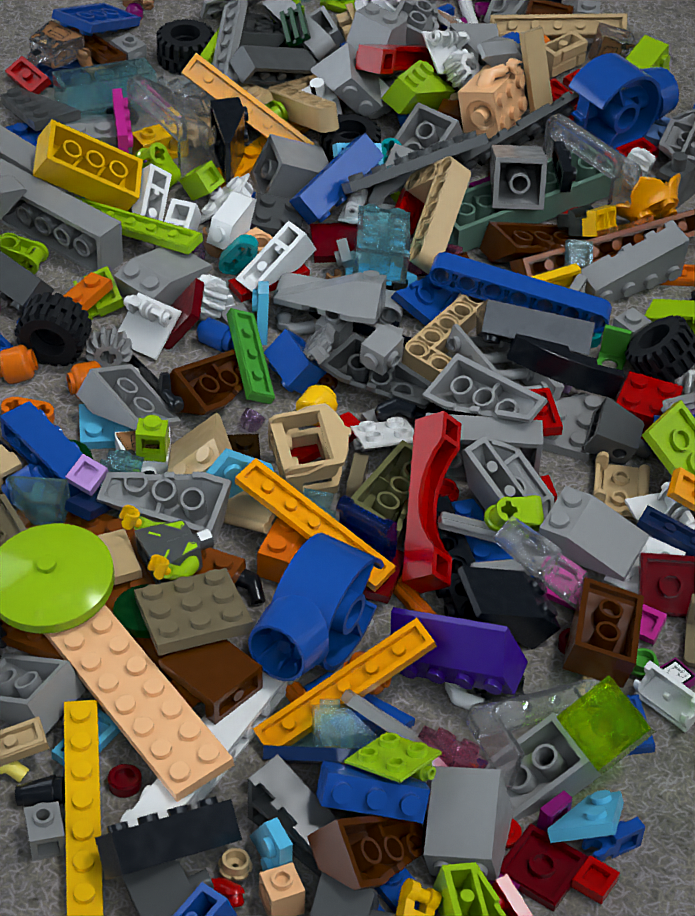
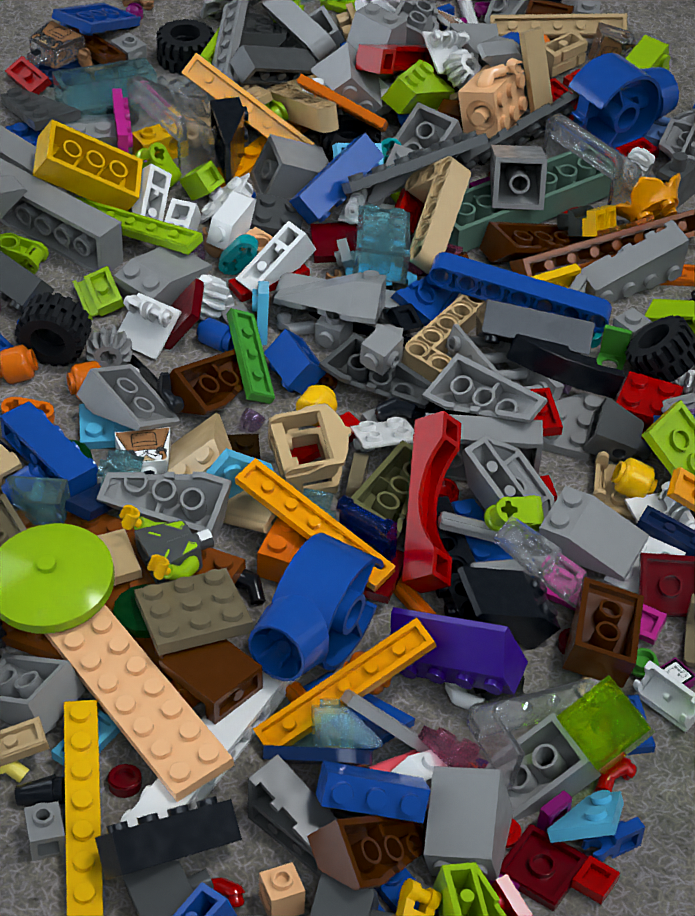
(87, 474): lavender plate -> none
(90, 290): orange hinge -> none
(152, 431): lime brick -> none
(235, 864): tan plate -> none
(272, 844): medium azure wing -> none
(291, 15): dark green tile -> none
(320, 343): light grey hinge -> none
(343, 103): none -> orange tile
(396, 758): lime hinge -> none
(406, 318): none -> black plate
(563, 170): black plate -> none
(578, 252): clear light blue tile -> none
(623, 768): none -> red arm
(634, 478): none -> yellow head

